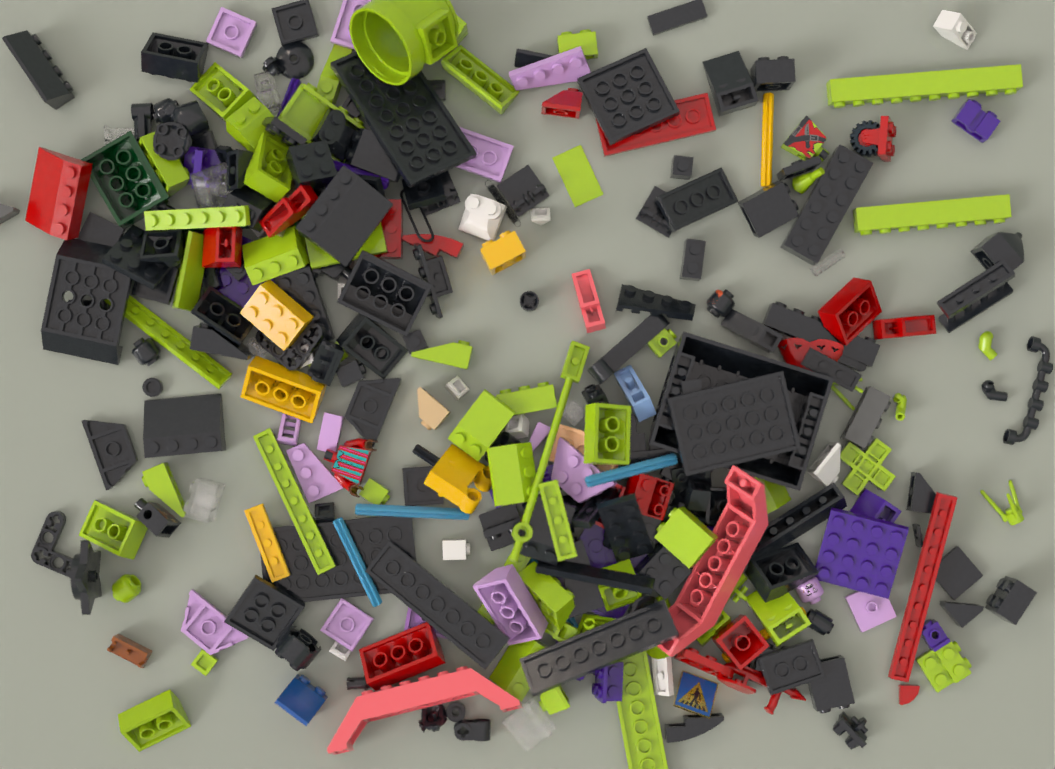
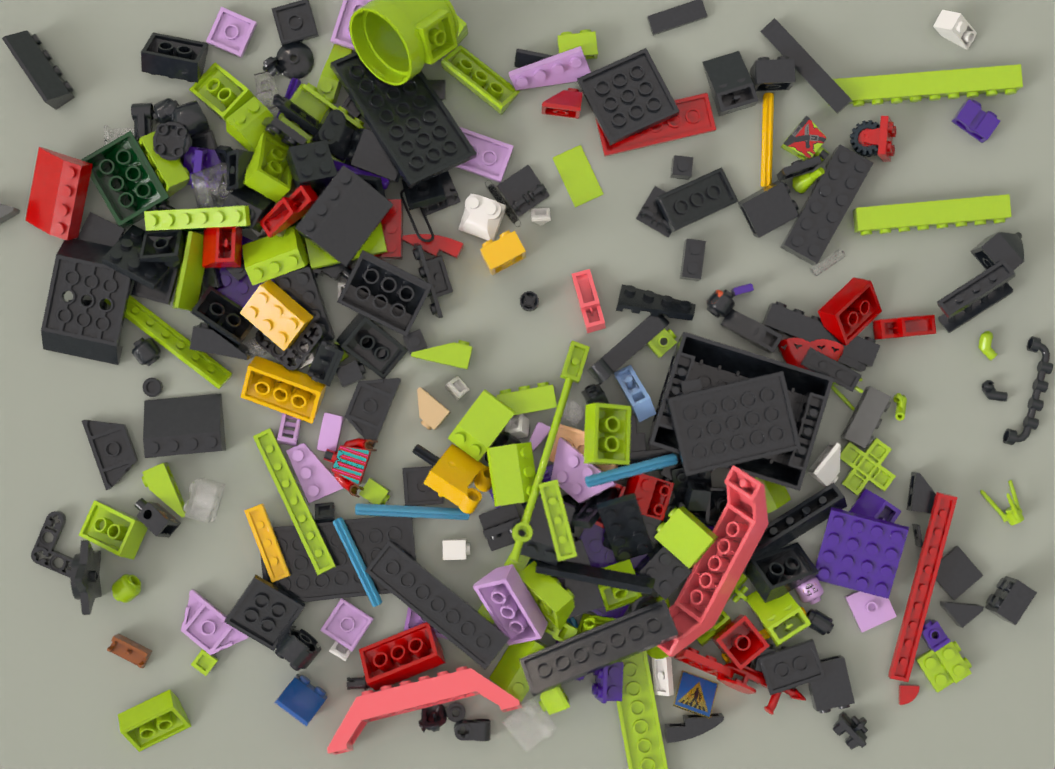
(296, 114): none -> black hinge
(742, 289): none -> dark purple tile
(806, 66): none -> black tile

